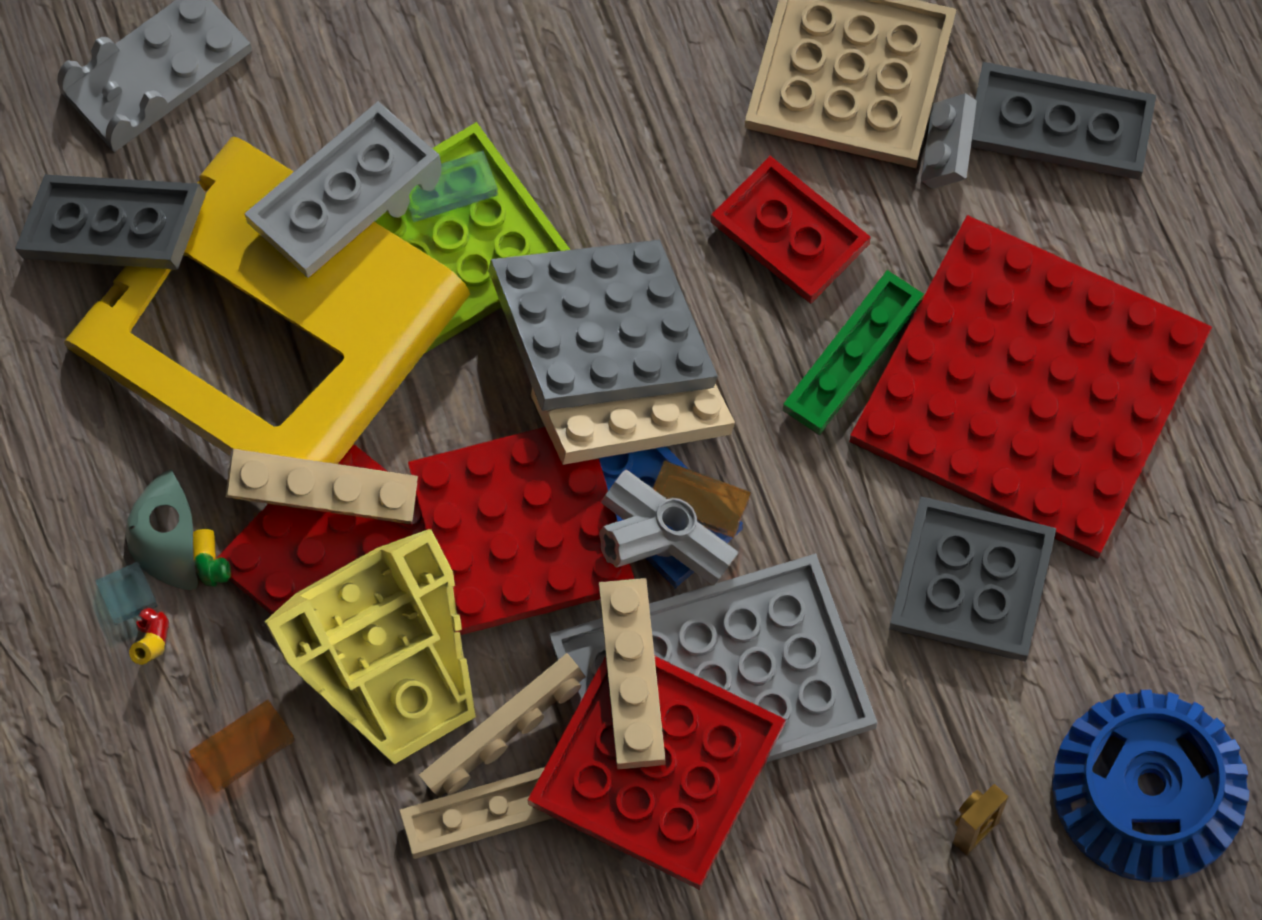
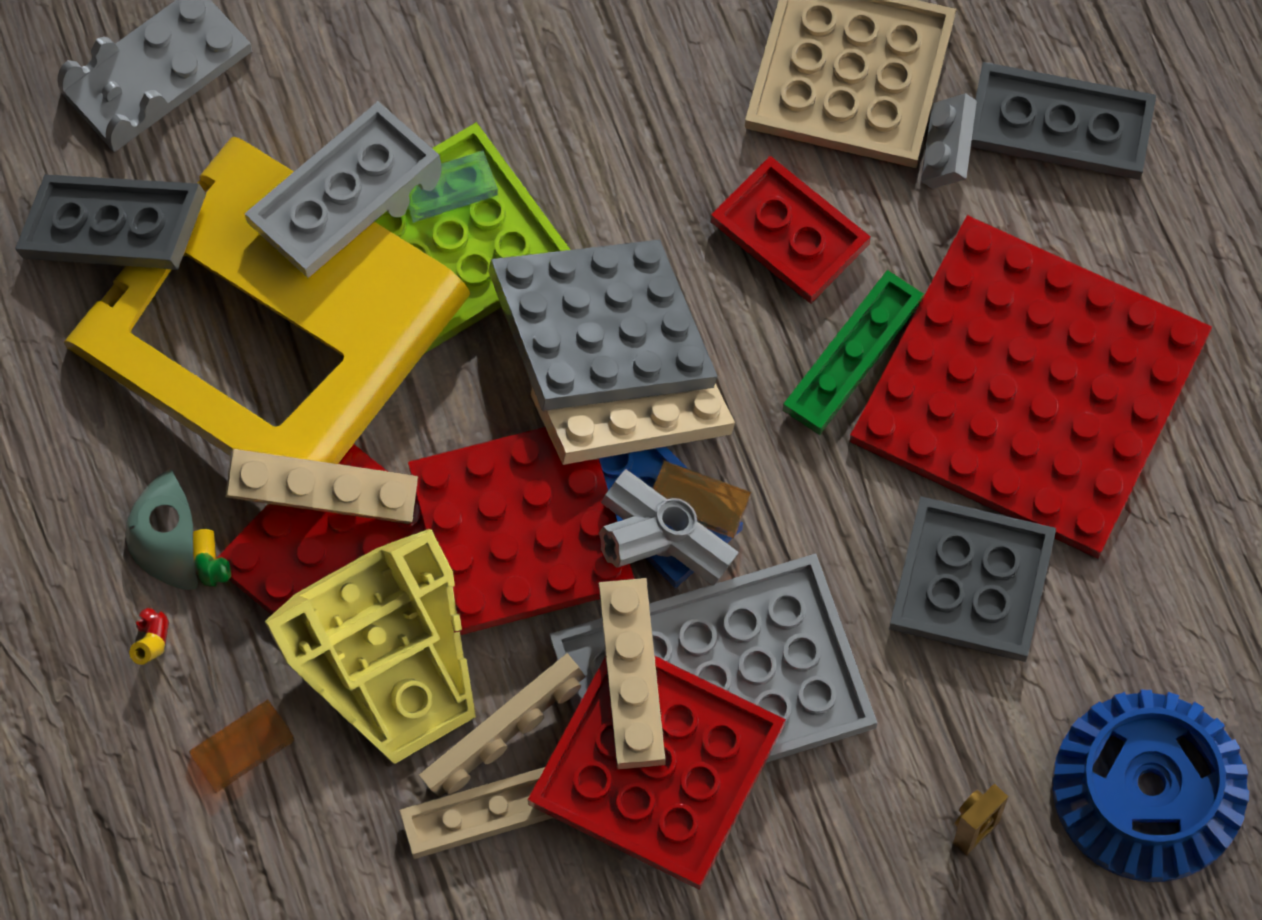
(126, 593): clear light blue tile -> none

